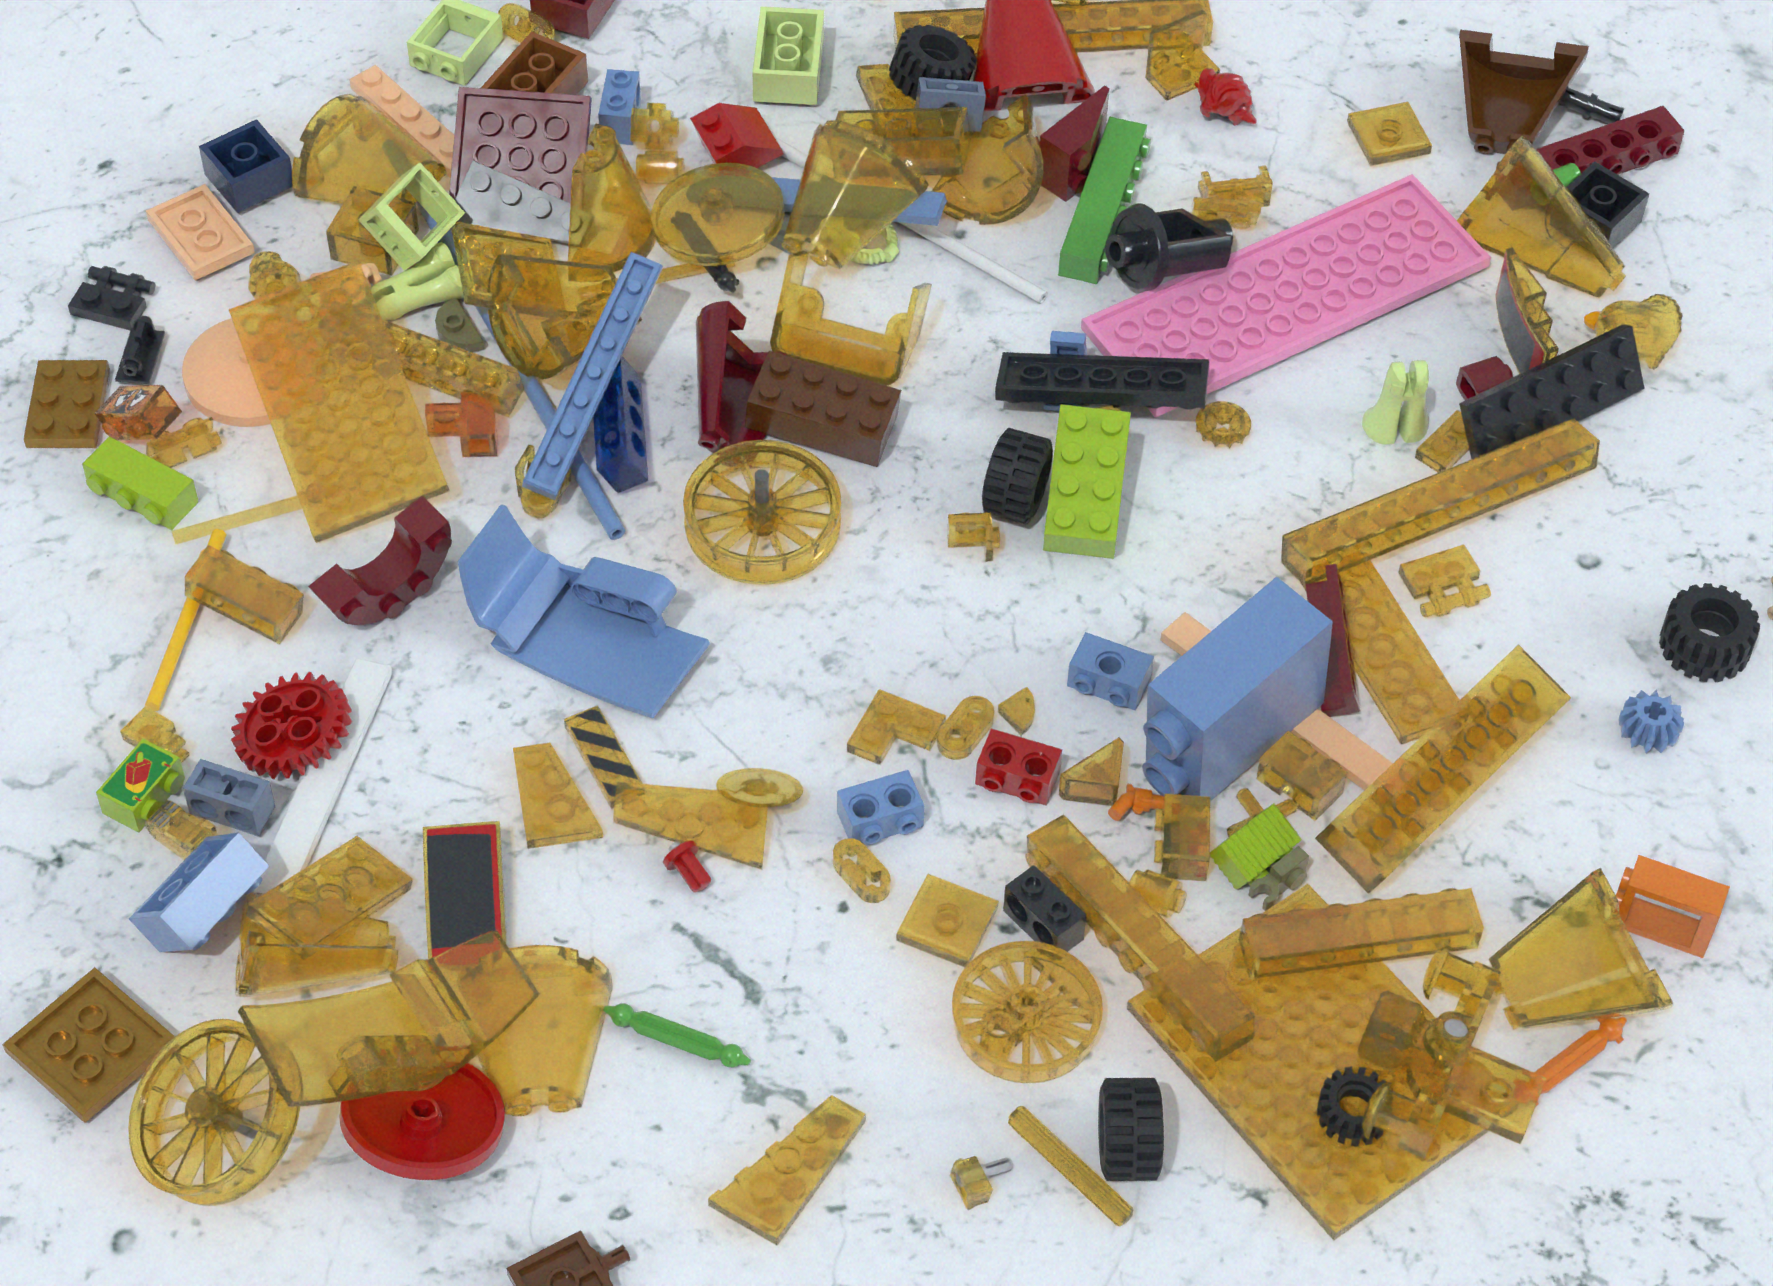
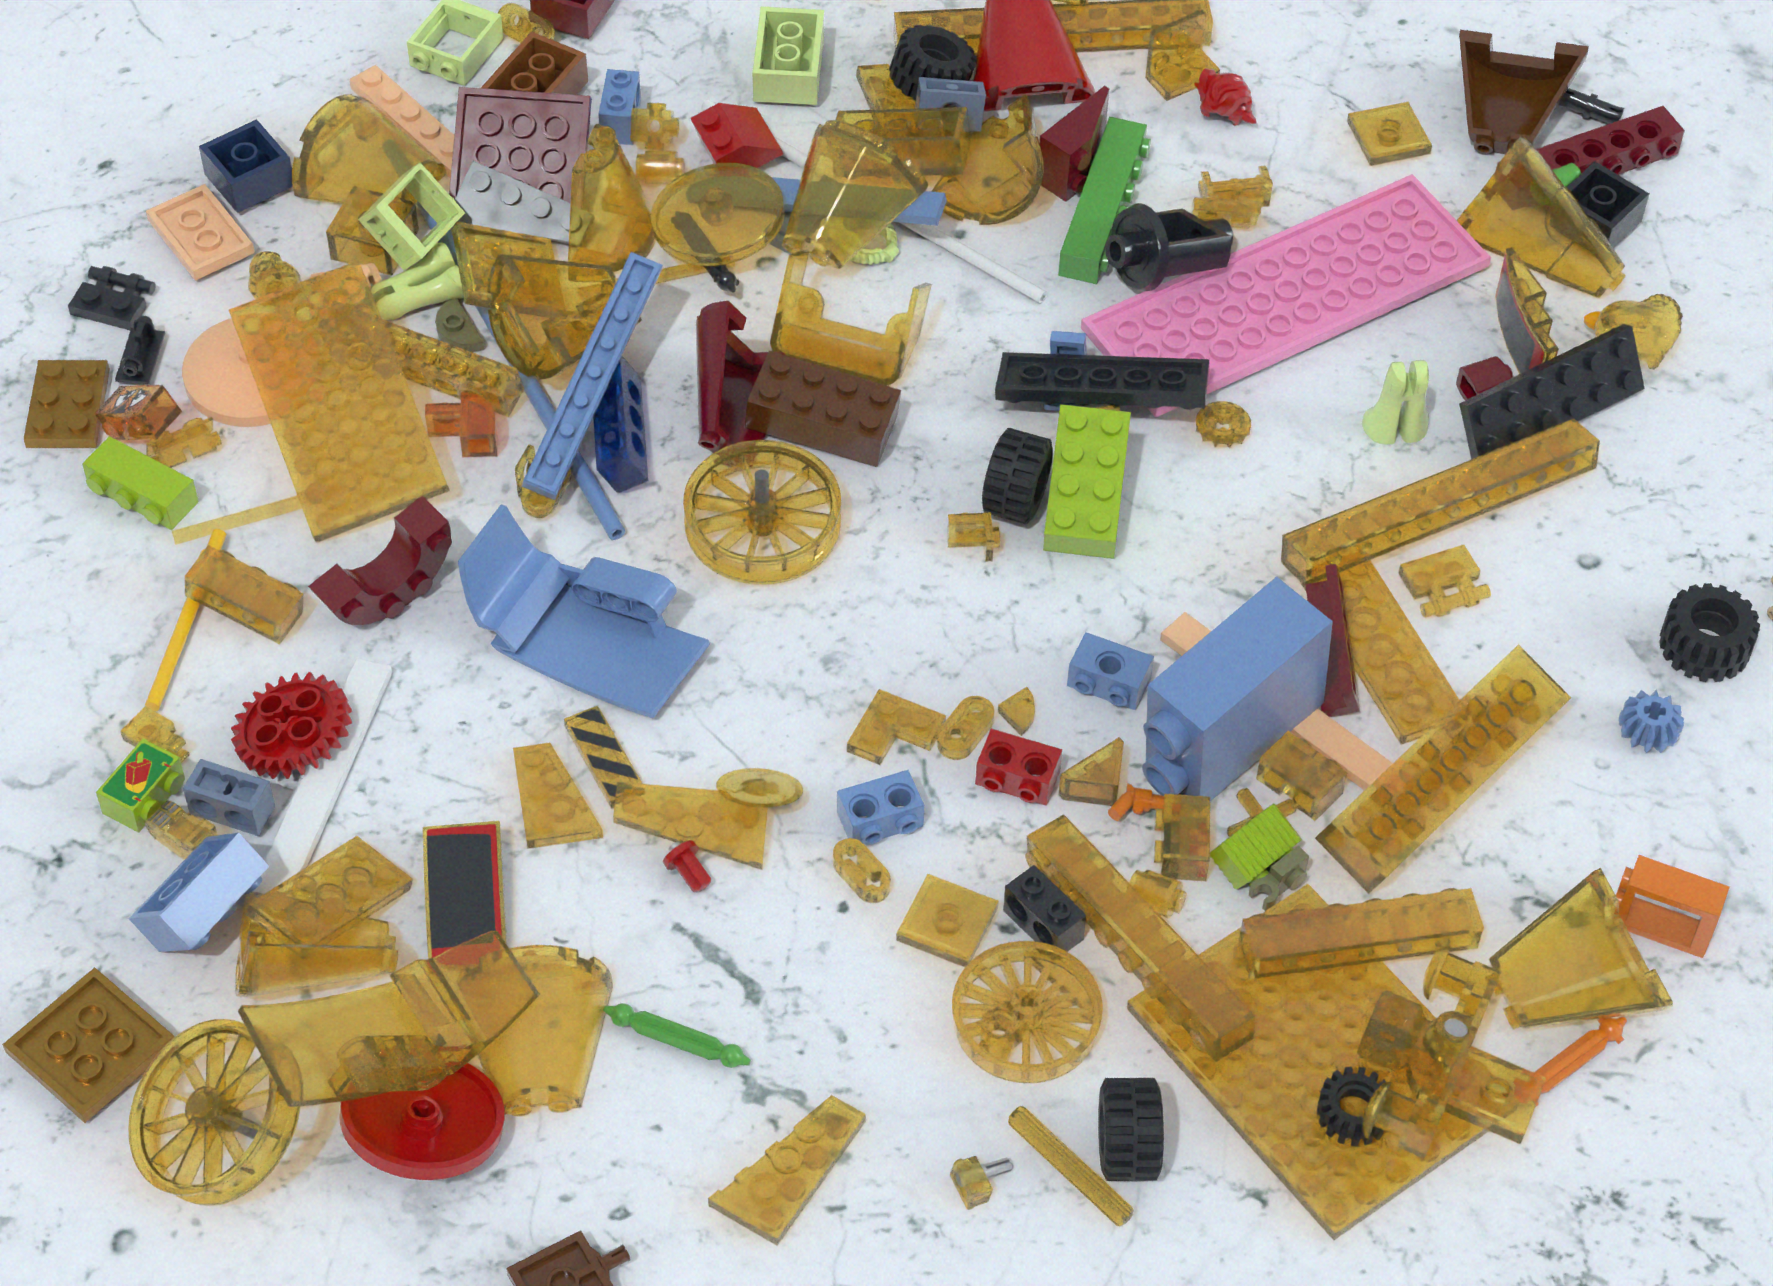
(1445, 445): clear yellow plate -> none

